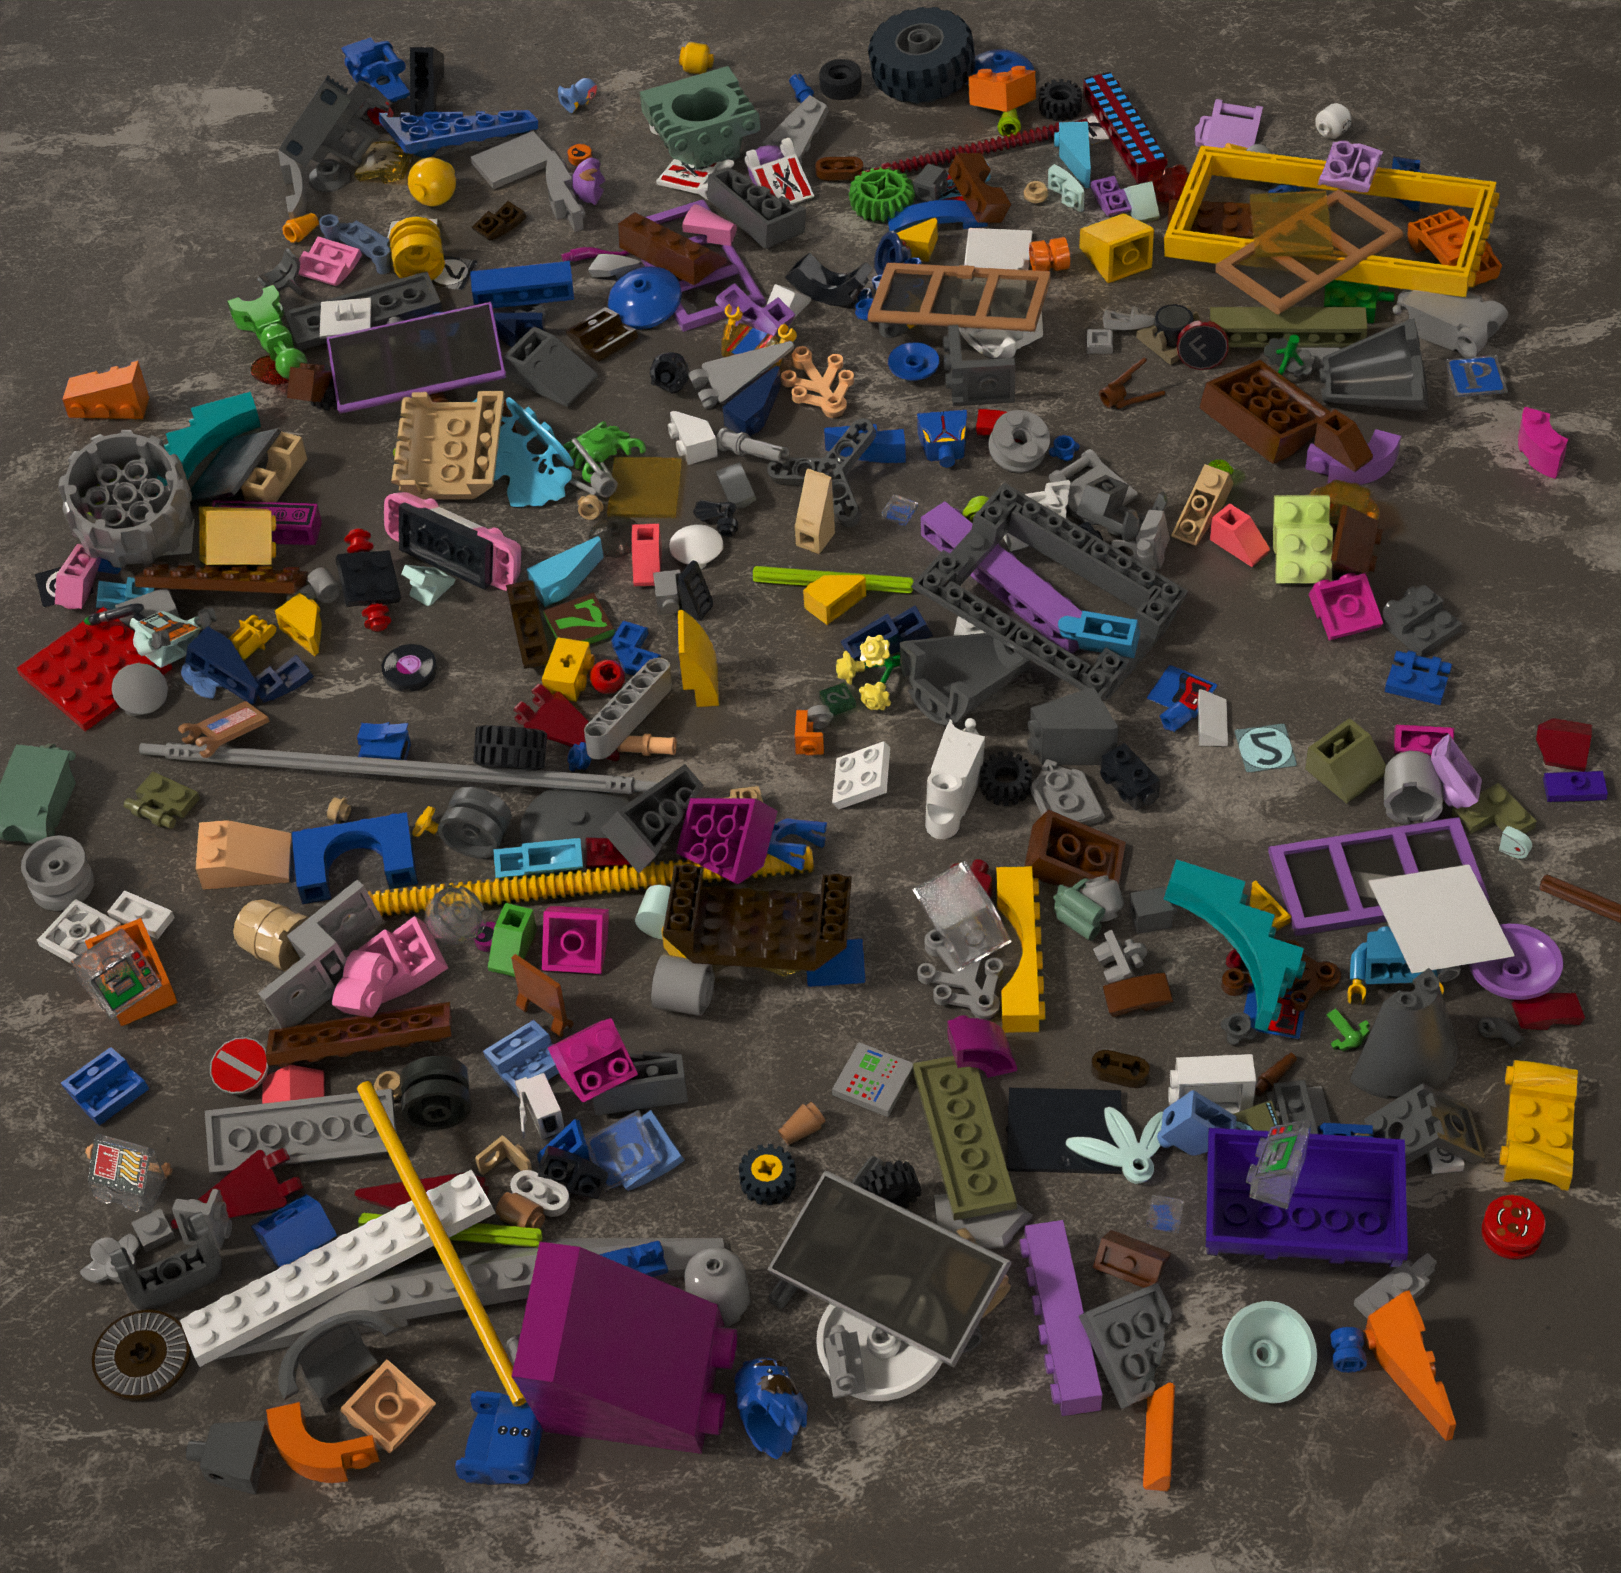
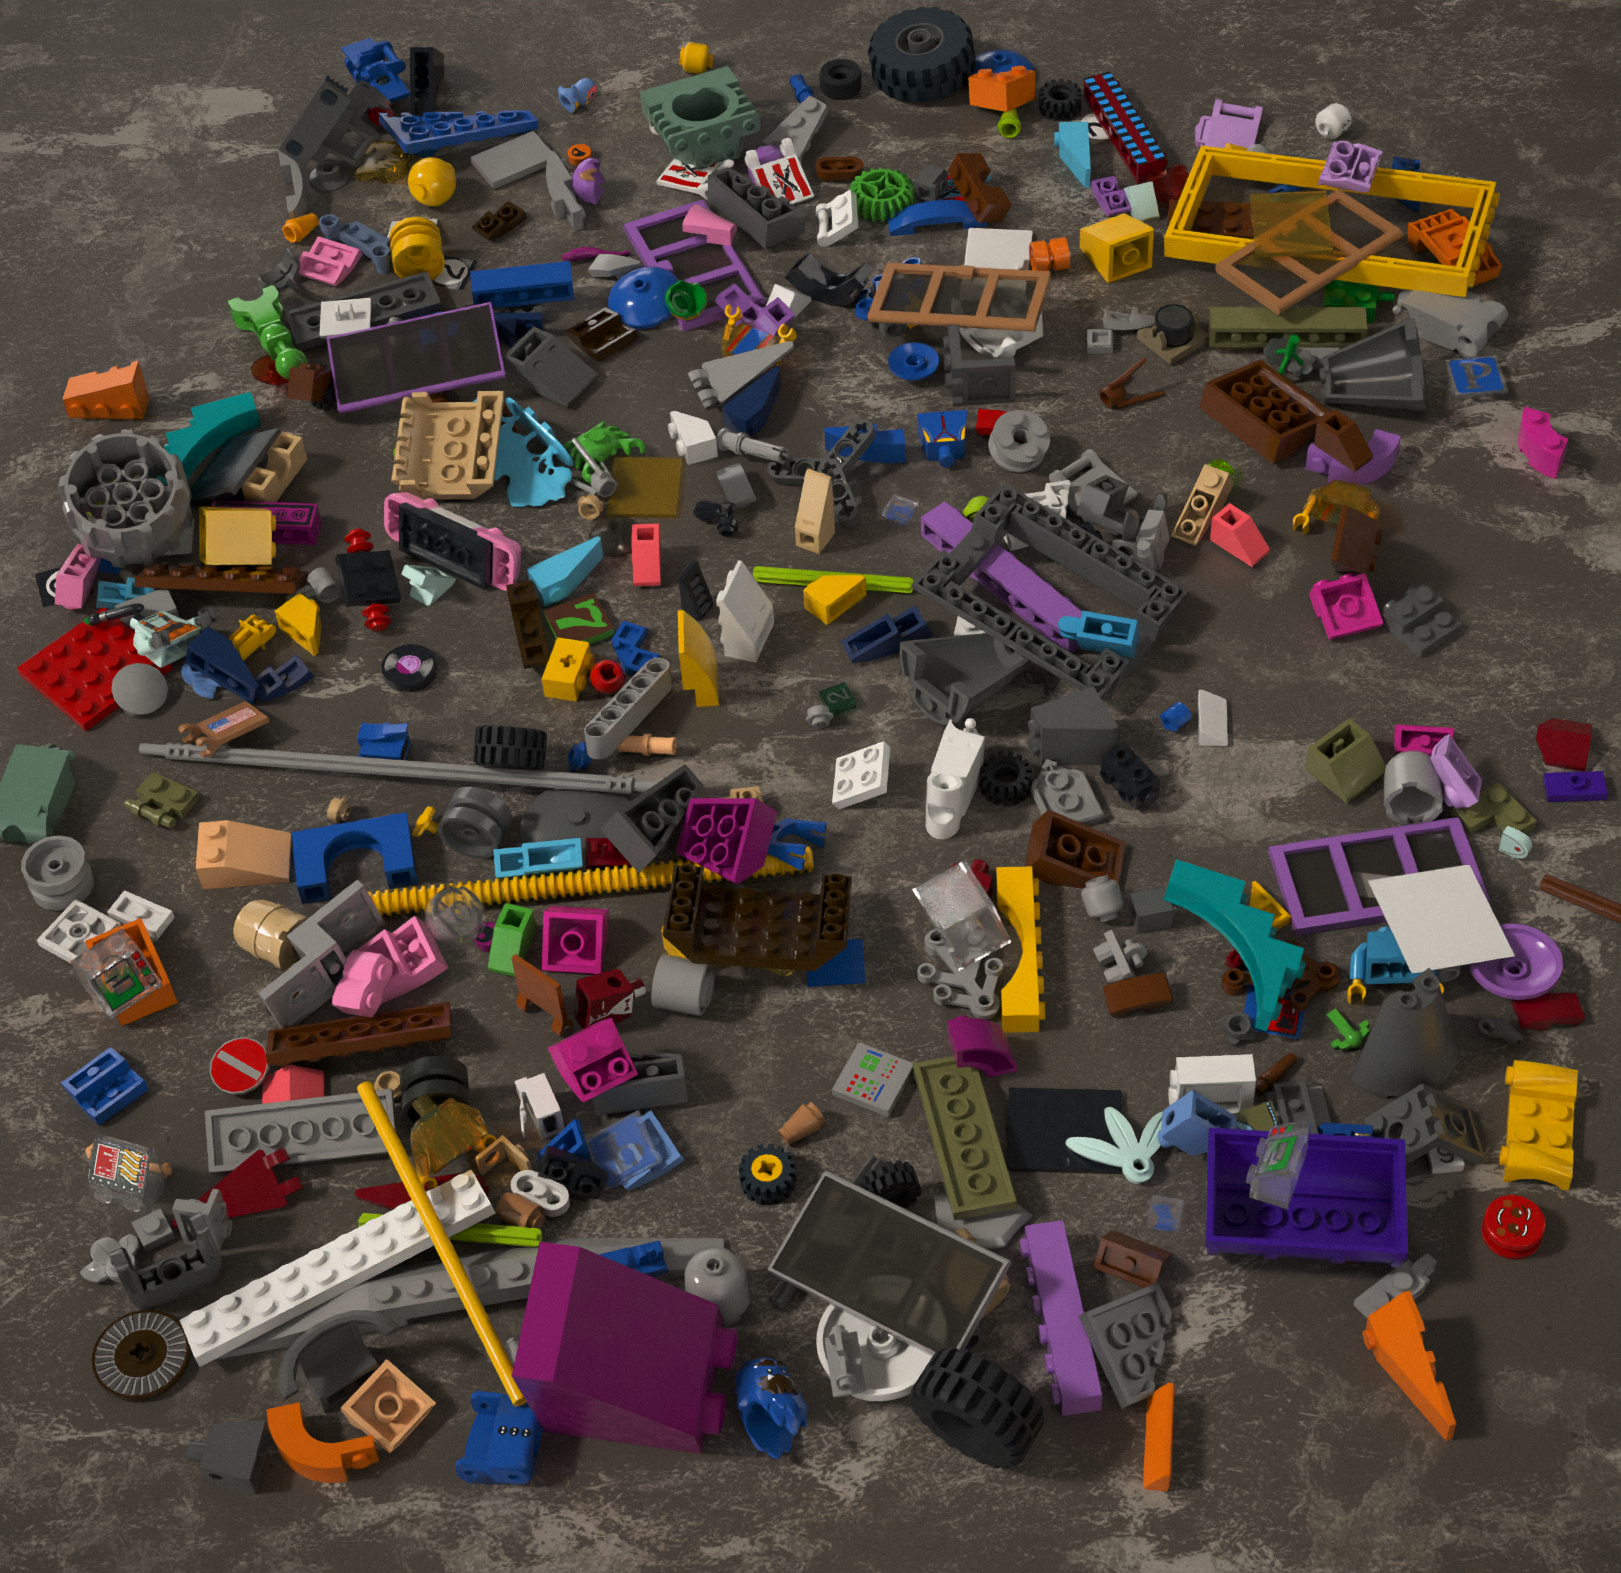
(294, 1230): blue slope -> none
(444, 1135): none -> clear yellow torso
(522, 1055): medium blue slope -> none
(555, 717): dark red flag -> none
(605, 997): none -> dark red torso
(653, 910): light aqua piece -> none
(667, 249): reddish brown slope -> none
(667, 591): light grey brick -> none
(669, 372): black piece -> none
(686, 300): none -> green hair
(697, 544): white dish -> none
(744, 615): none -> white slope
(807, 740): orange bracket -> none
(831, 403): light nougat plant -> none
(844, 218): none -> white plate
(875, 654): light yellow plant -> none
(891, 250): dark blue hat -> none
(921, 238): yellow slope -> none
(977, 1407): none -> black tyre
(980, 147): dark red hose -> none
(1035, 192): tan plate -> none
(1064, 448): blue plate -> none
(1067, 186): light aqua slope -> none
(1078, 910): sand green piece -> none
(1120, 1069): dark brown beam -> none
(1181, 687): sticker -> none
(1202, 345): black tile -> none
(1265, 747): clear light blue sticker -> none
(1286, 1349): light aqua dish -> none
(1302, 538): yellowish green bracket -> none
(1348, 1349): blue wheel -> none
(1415, 683): blue plate -> none

